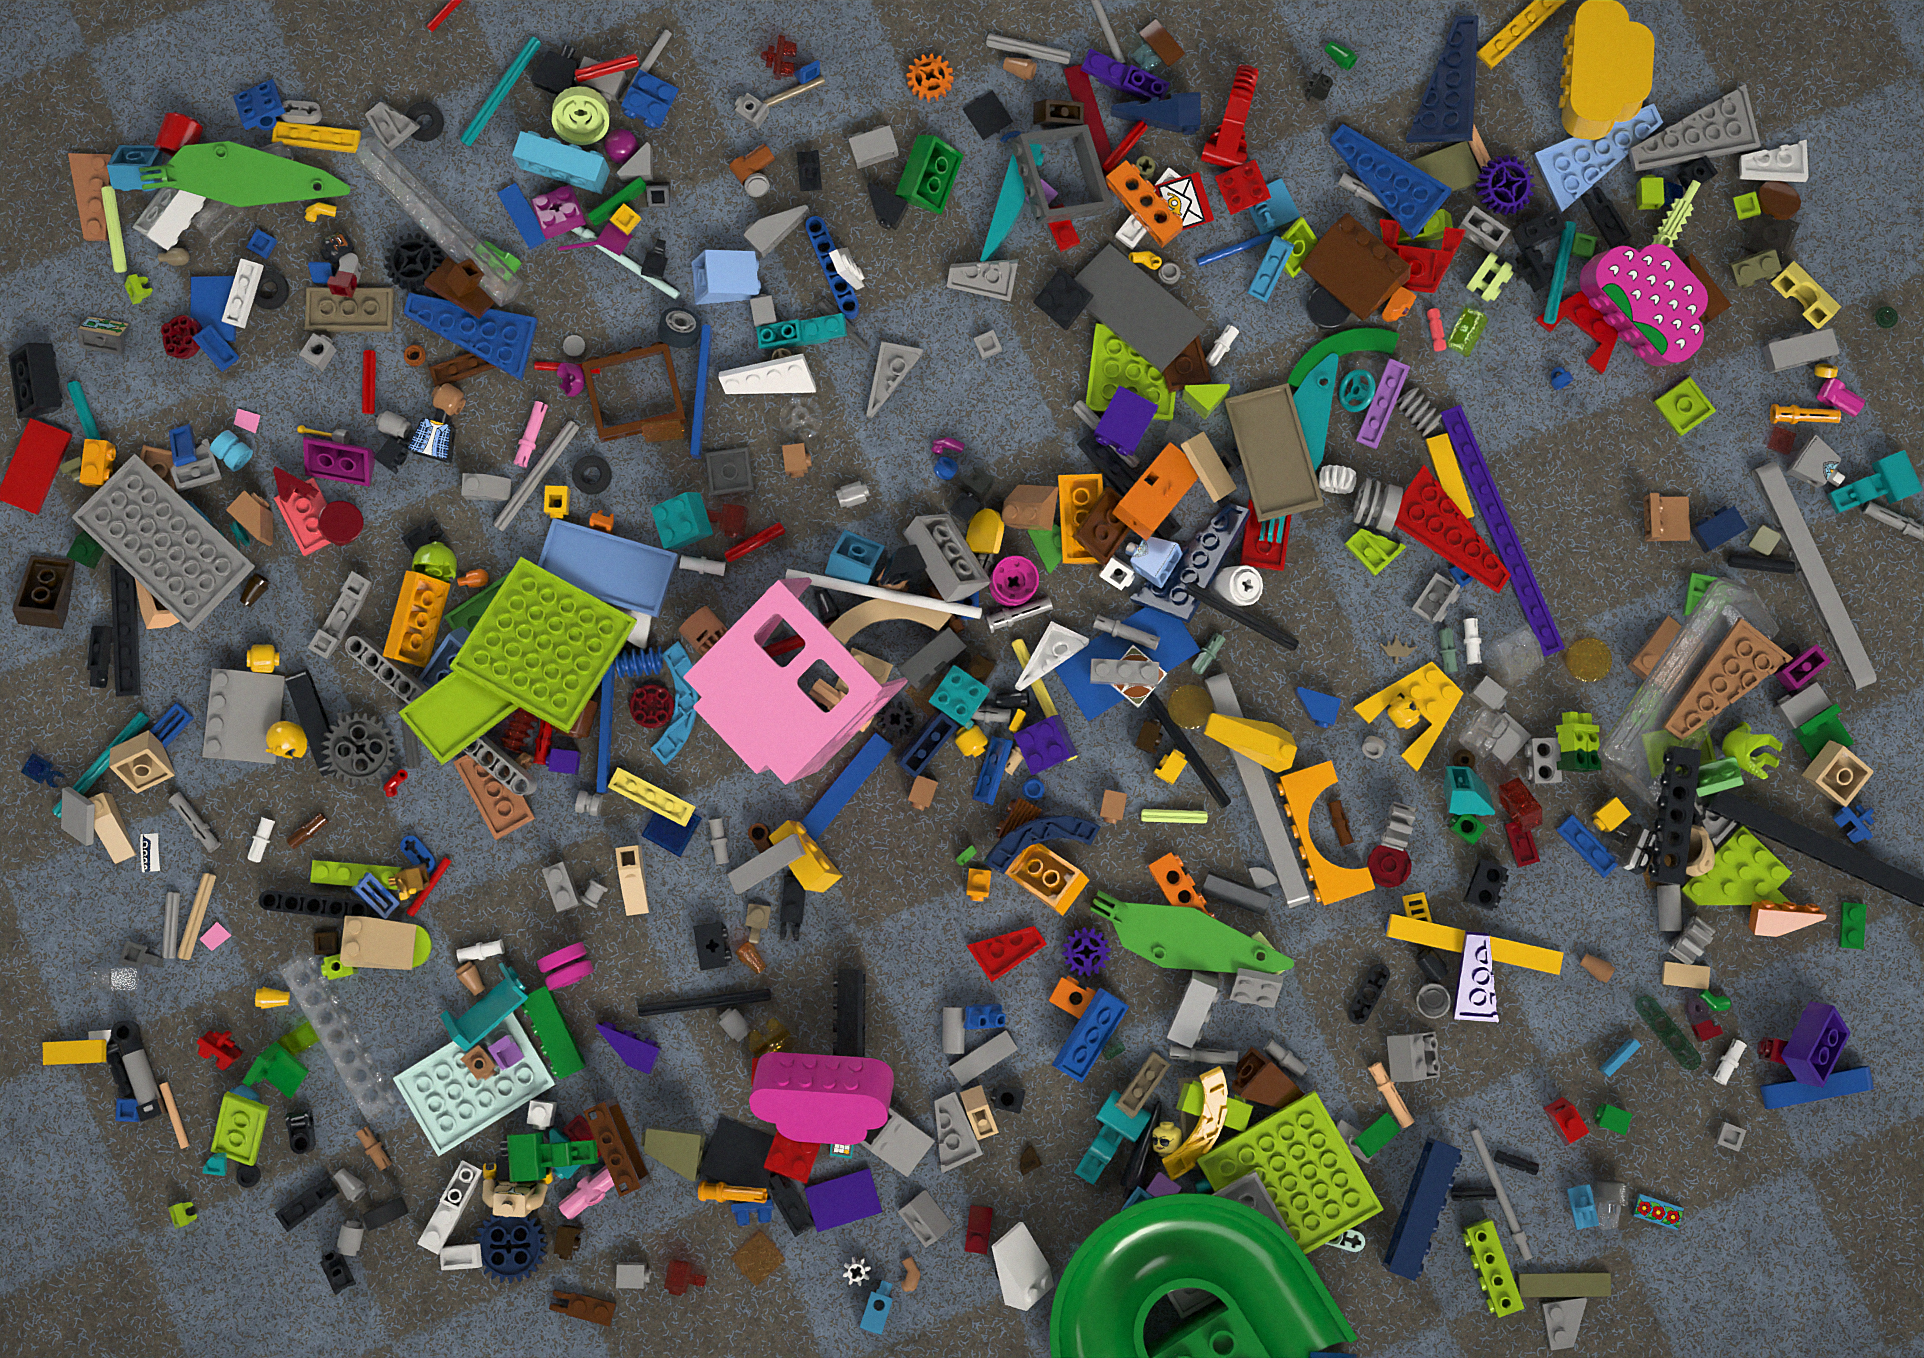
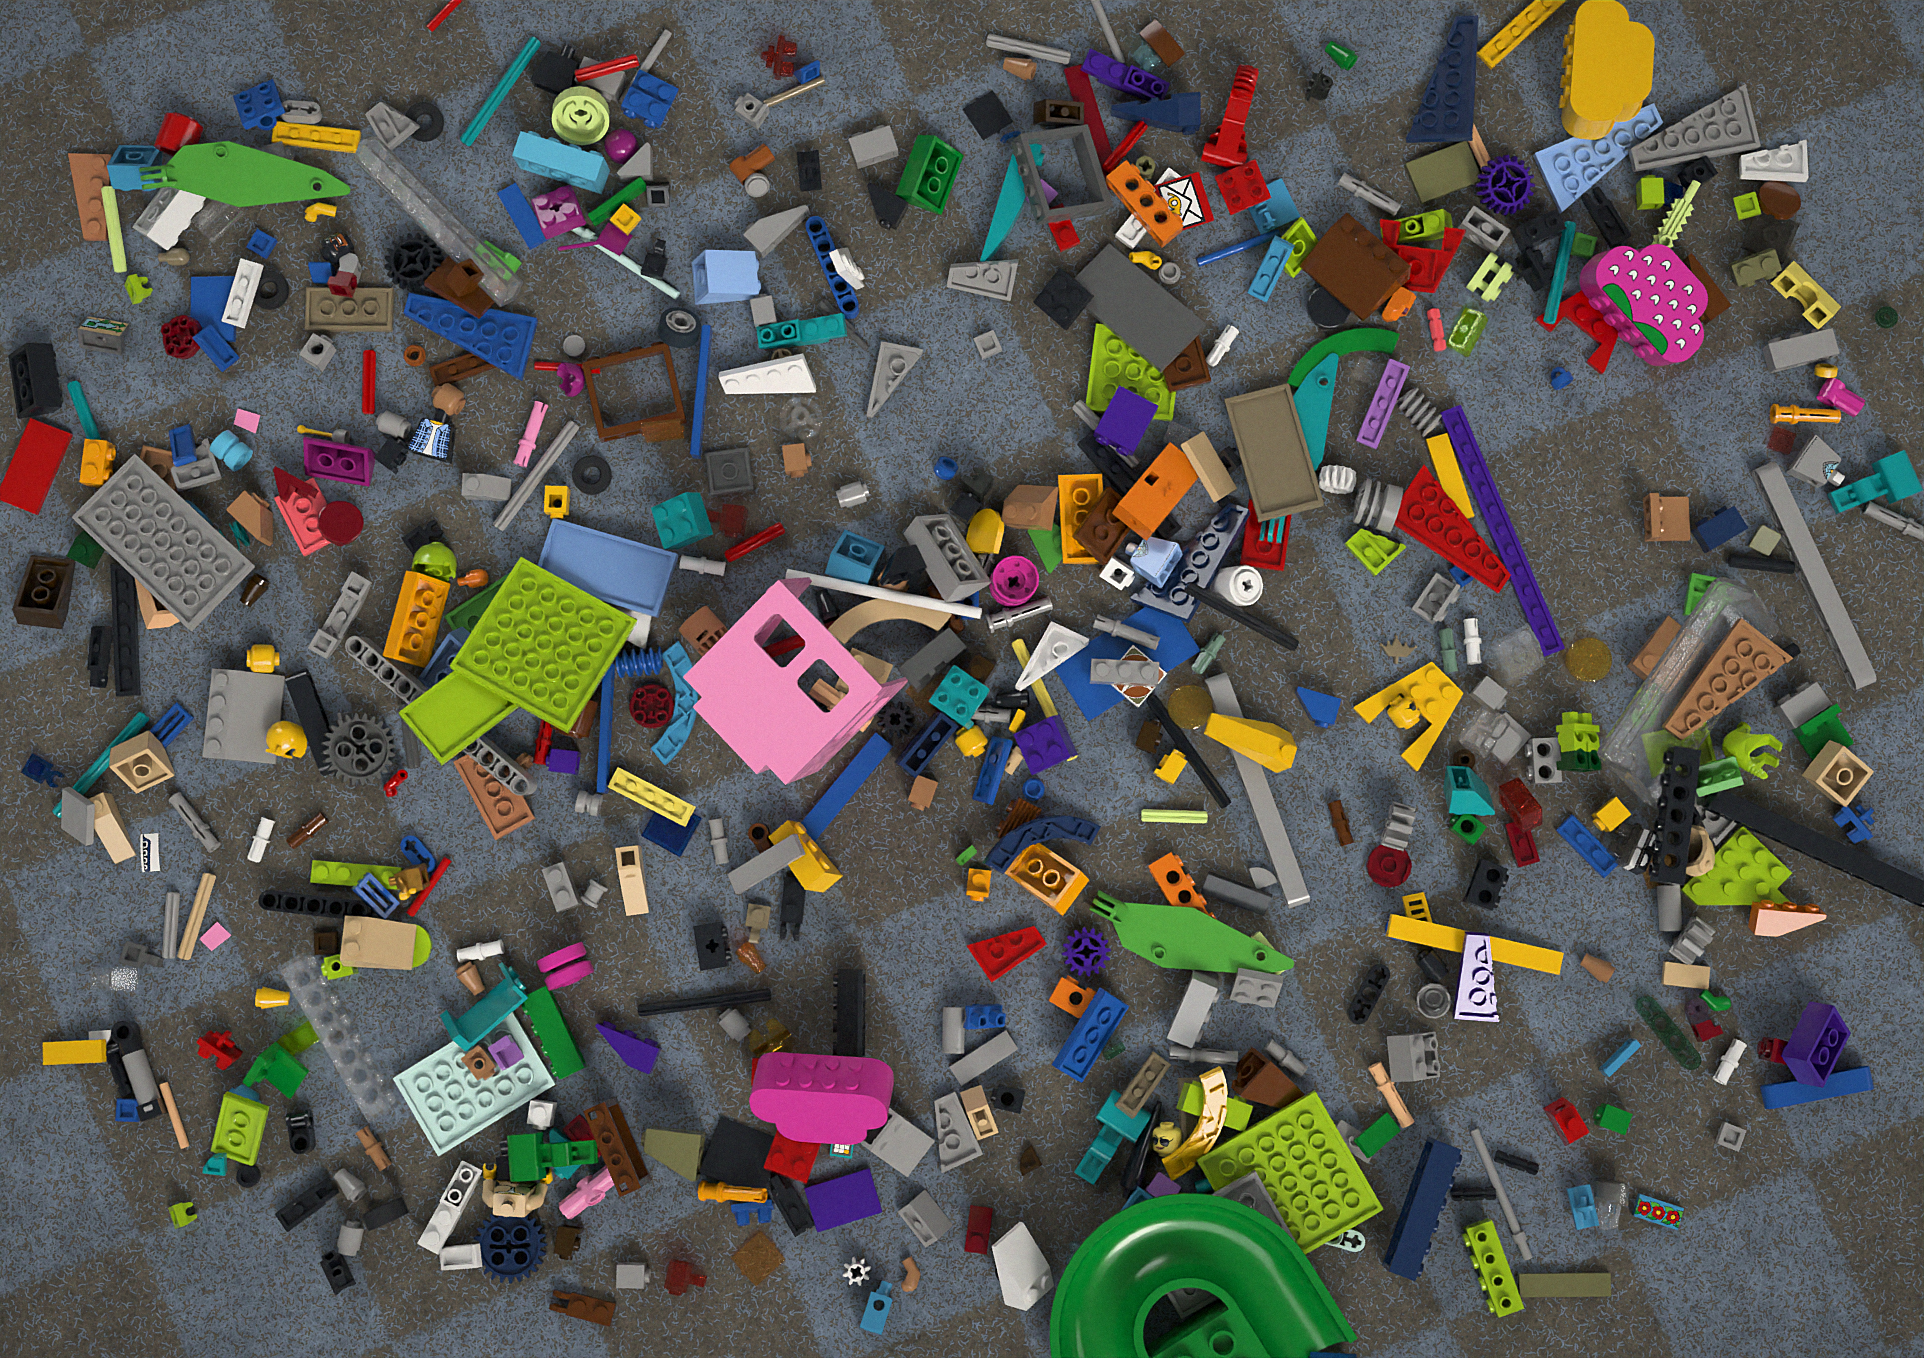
(72, 468): olive tile -> none
(518, 730): clear red piece -> none
(602, 523): orange tile -> none
(938, 82): orange gear -> none
(947, 442): magenta arm -> none
(1112, 806): medium nougat brick -> none
(1204, 397): lime slope -> none
(1330, 881): light orange arch -> none
(1358, 391): teal piece -> none
(1373, 747): light grey tile -> none
(1399, 186): blue wing -> none
(1563, 1321): light grey wing -> none
(1684, 406): lime tile -> none
(1802, 667): magenta brick -> none
(1852, 925): green plate -> none

